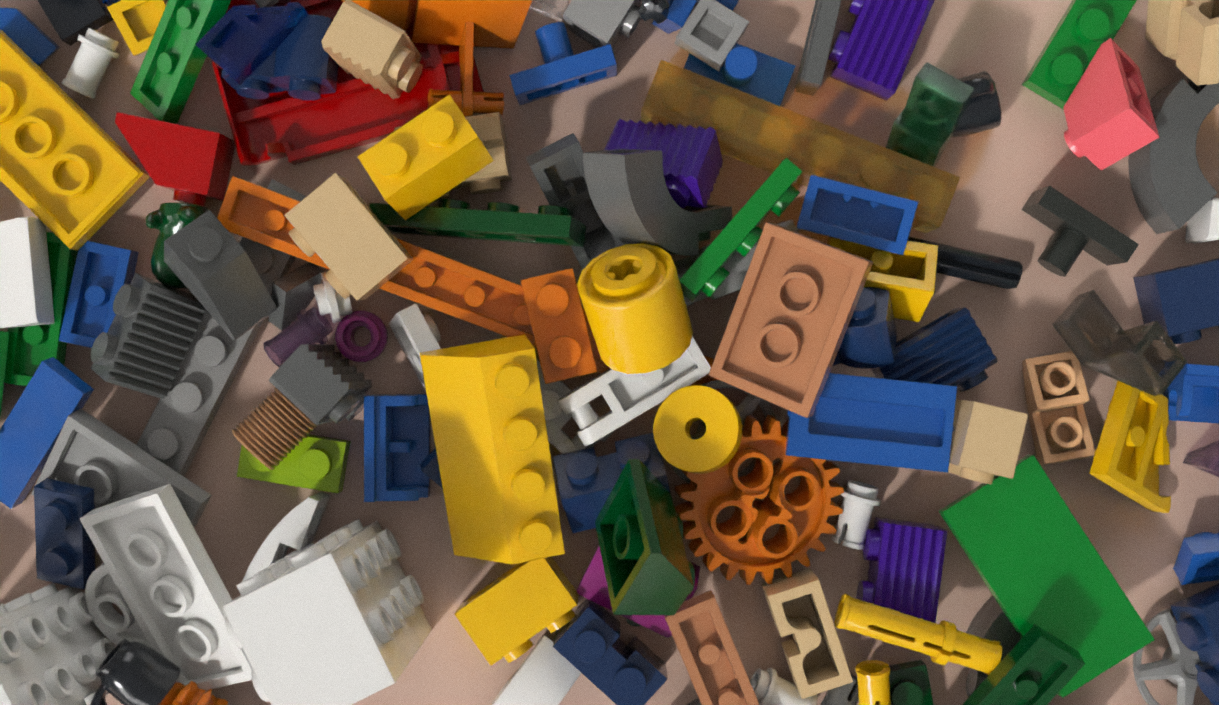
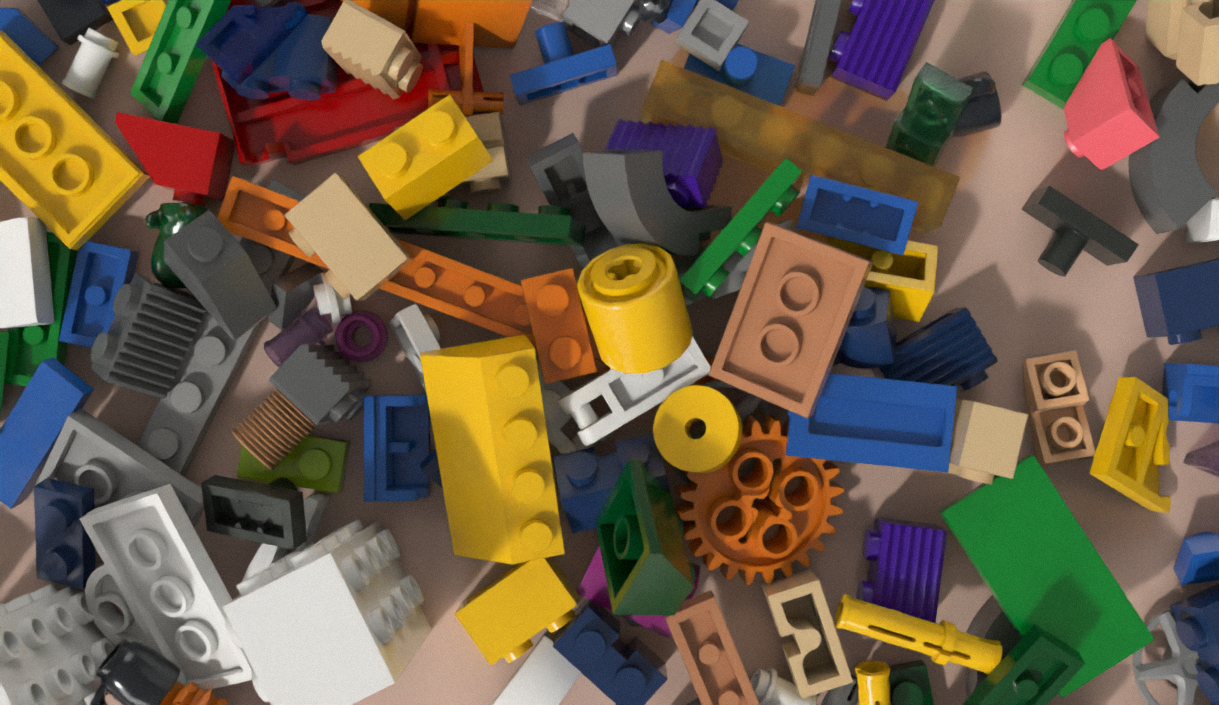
(255, 510): none -> pearl dark grey tile
(857, 512): white pin -> none
(976, 266): black axle -> none
(1134, 356): clear smoke slope -> none

